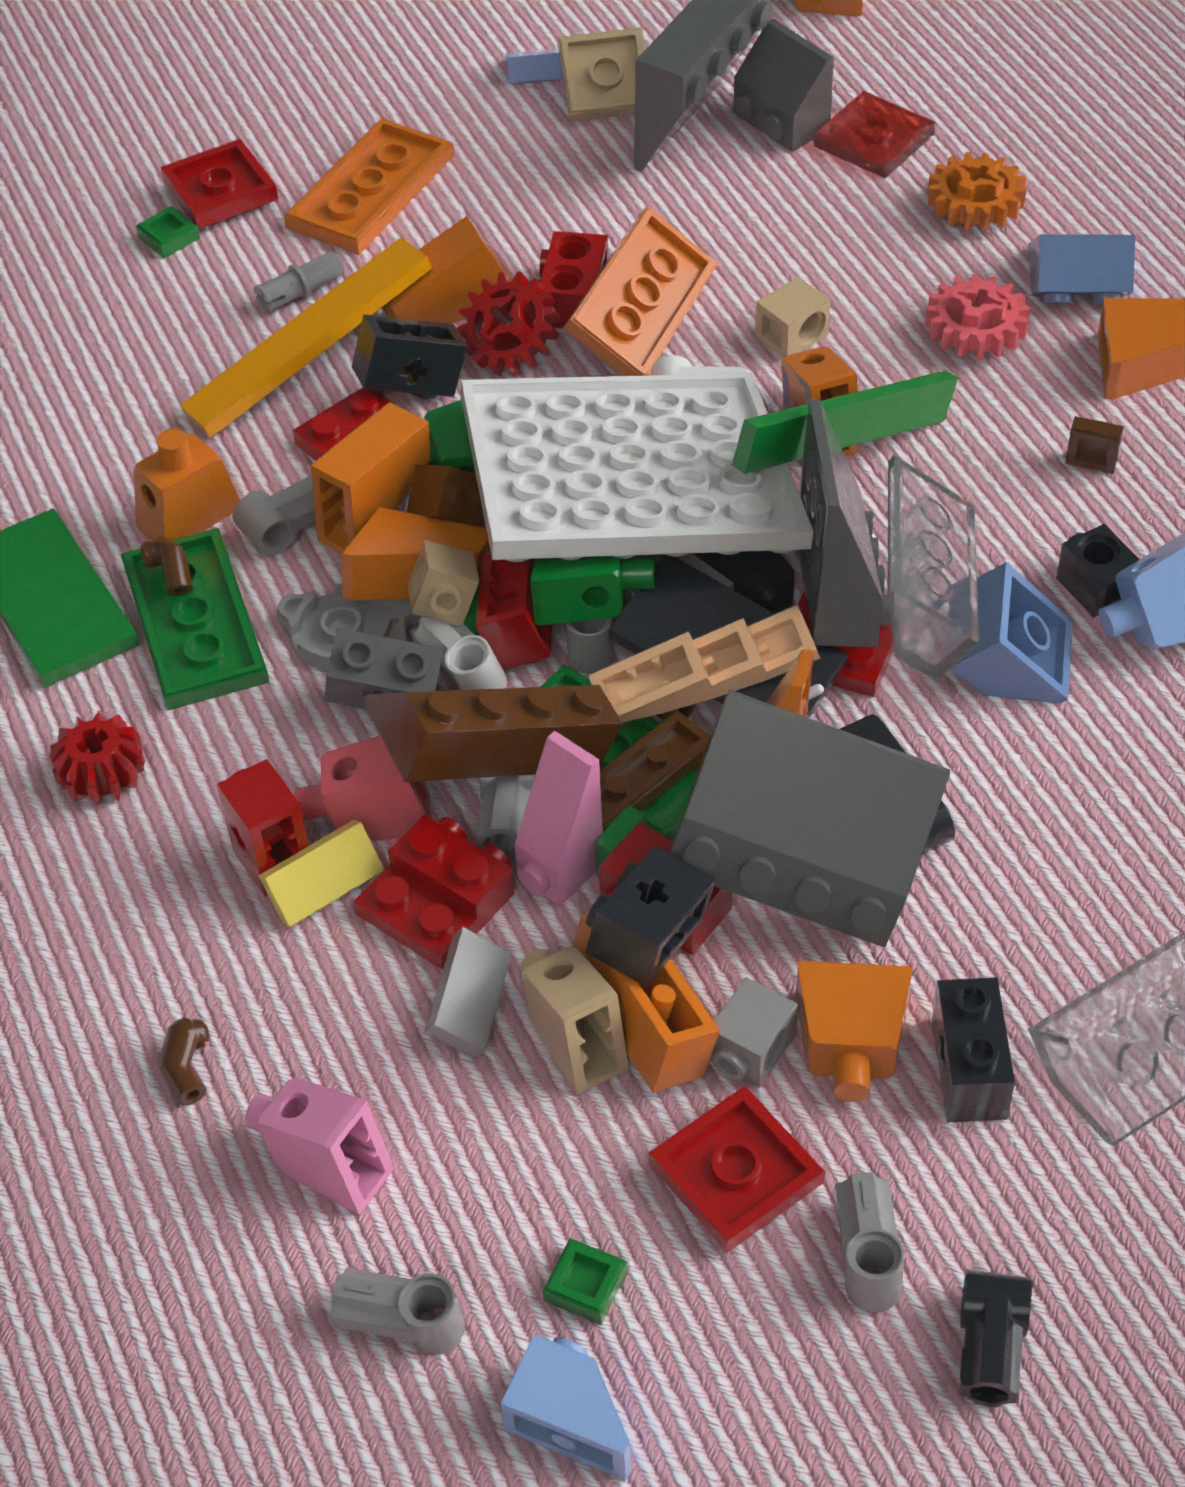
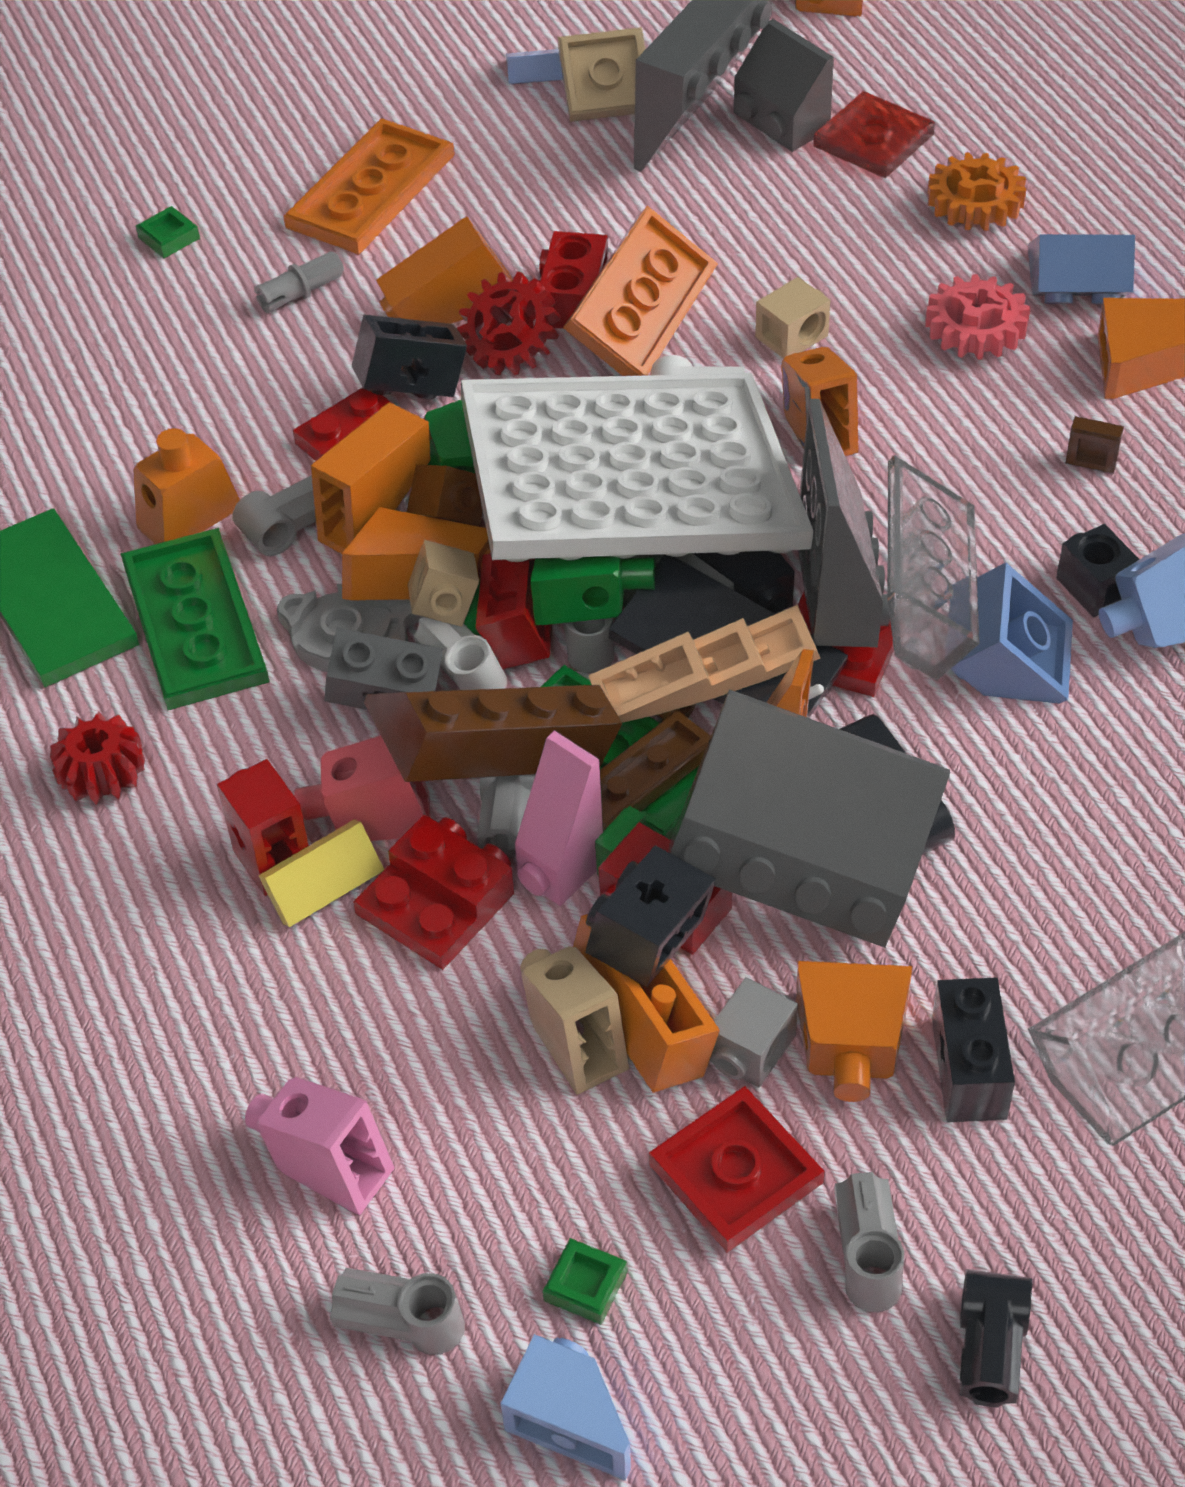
(173, 562): reddish brown arm -> none
(175, 1059): reddish brown arm -> none
(219, 183): red plate -> none
(305, 337): light orange tile -> none
(468, 992): light grey tile -> none
(854, 417): green tile -> none

